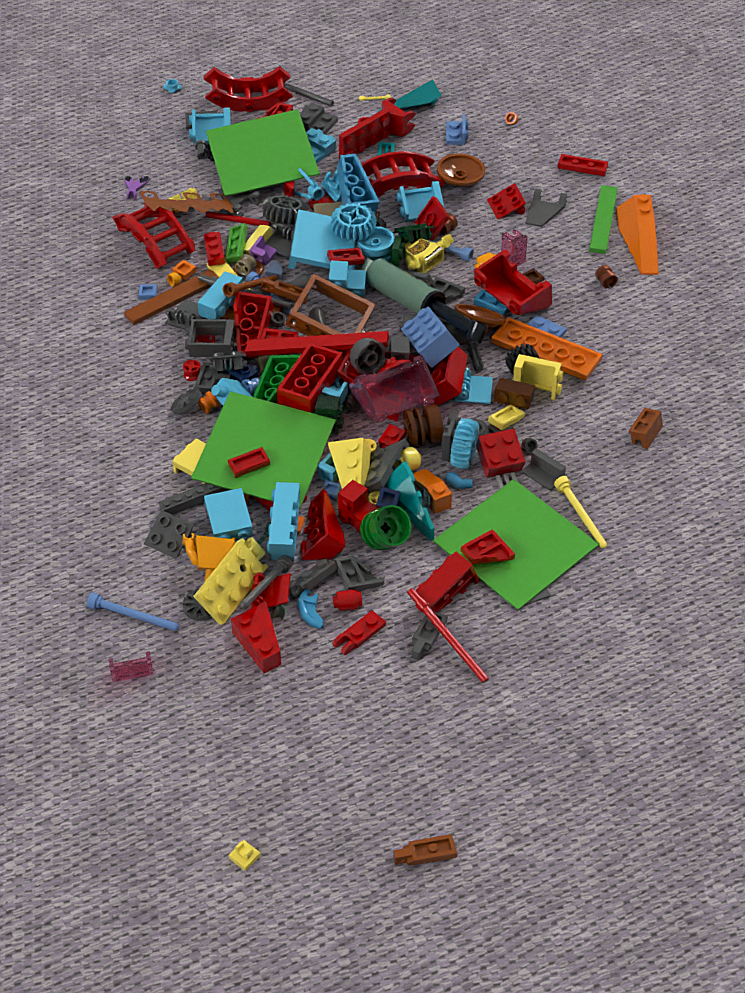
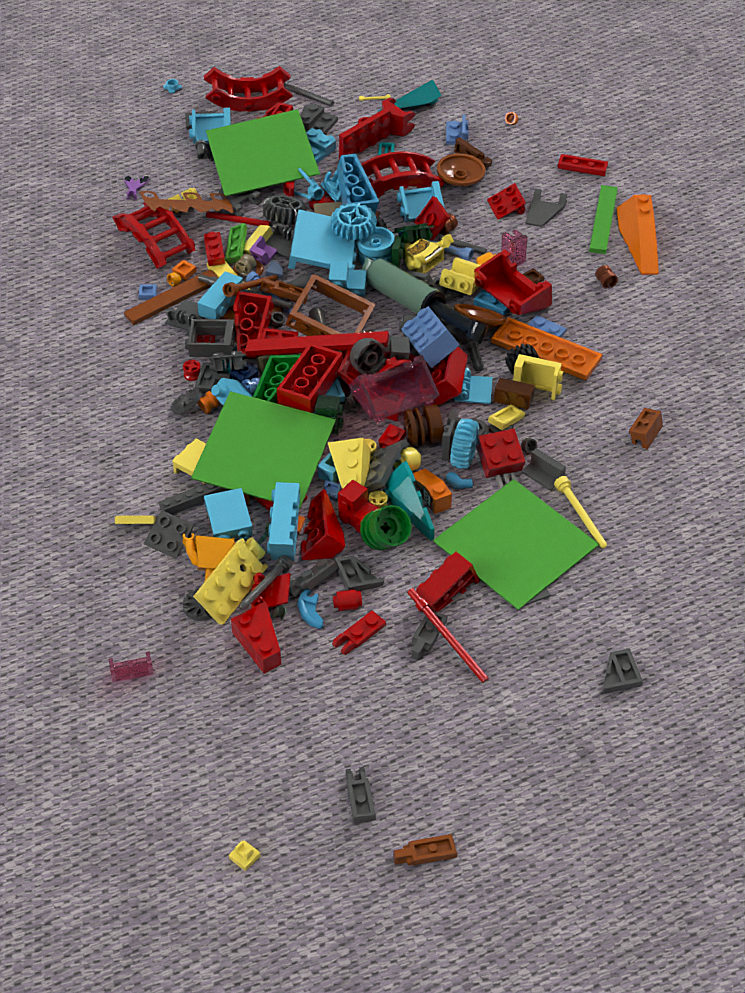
(96, 601): medium blue piece -> none
(137, 519): none -> light yellow tile
(248, 462): red tile -> none
(333, 391): medium azure panel -> none
(347, 255): red tile -> none
(360, 797): none -> dark grey hinge
(388, 497): dark blue brick -> none
(460, 277): none -> light yellow panel
(461, 244): none -> dark grey bar
(464, 147): none -> reddish brown hinge
(487, 548): red wing -> none
(621, 672): none -> dark grey wing

